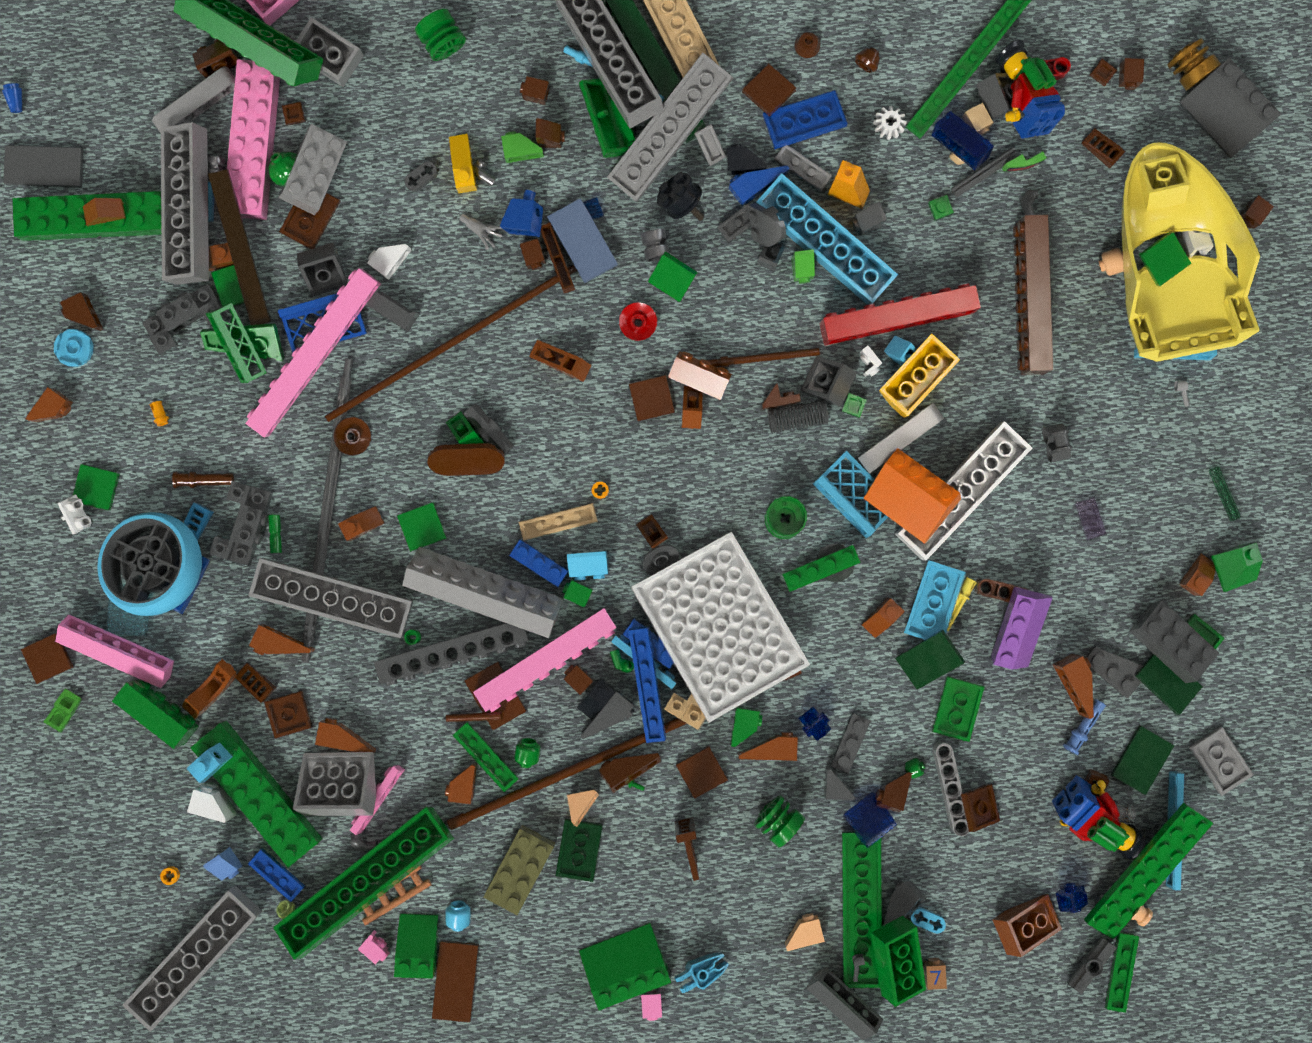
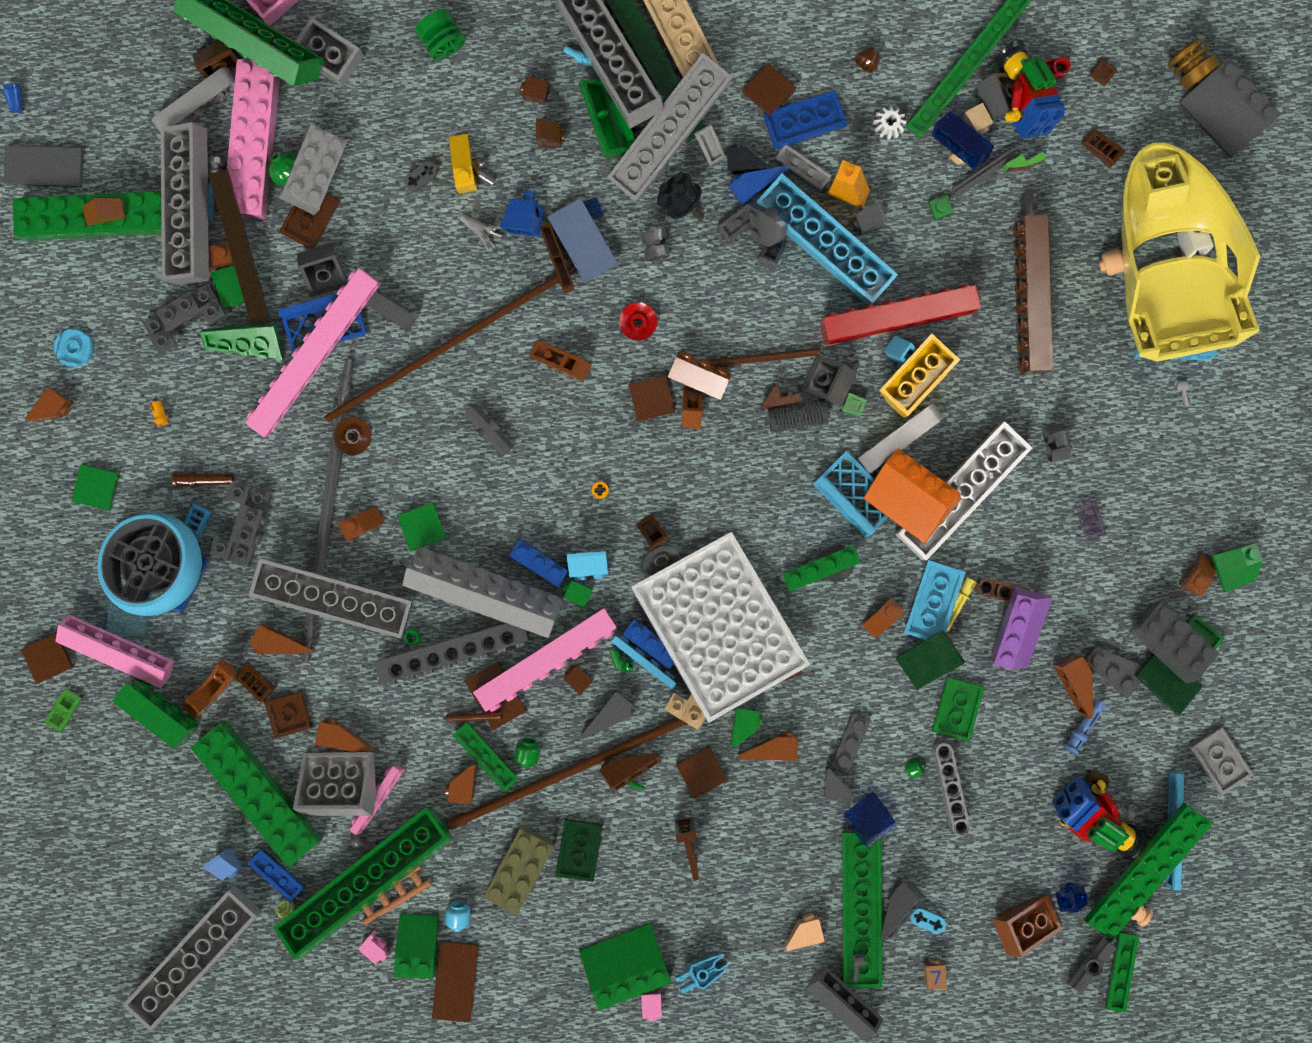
(74, 514): white hips -> none
(80, 310): reddish brown slope -> none
(165, 880): light orange bush -> none
(208, 764): medium azure torso -> none
(211, 803): white slope -> none
(230, 347): green fence -> none
(275, 537): green piece -> none
(293, 113): reddish brown tile -> none
(388, 259): white slope -> none
(463, 430): green slope -> none
(466, 459): reddish brown tile -> none
(519, 148): bright green slope -> none
(533, 254): reddish brown brick -> none
(558, 521): tan tile -> none
(580, 804): light nougat slope -> none
(596, 699): black slope -> none
(647, 684): blue plate -> none
(672, 276): green tile -> none
(775, 818): green wheel -> none
(787, 507): green wheel -> none
(803, 266): bright green slope -> none
(804, 48): reddish brown cone -> none
(815, 723): clear blue brick -> none
(869, 357): white bracket -> none
(894, 793): reddish brown slope -> none
(898, 961): green brick -> none
(980, 807): reddish brown plate -> none
(1131, 73): reddish brown brick -> none
(1142, 760): dark green tile -> none
(1165, 259): green tile -> none
(1224, 493): clear green axle -> none
(1256, 212): reddish brown brick -> none

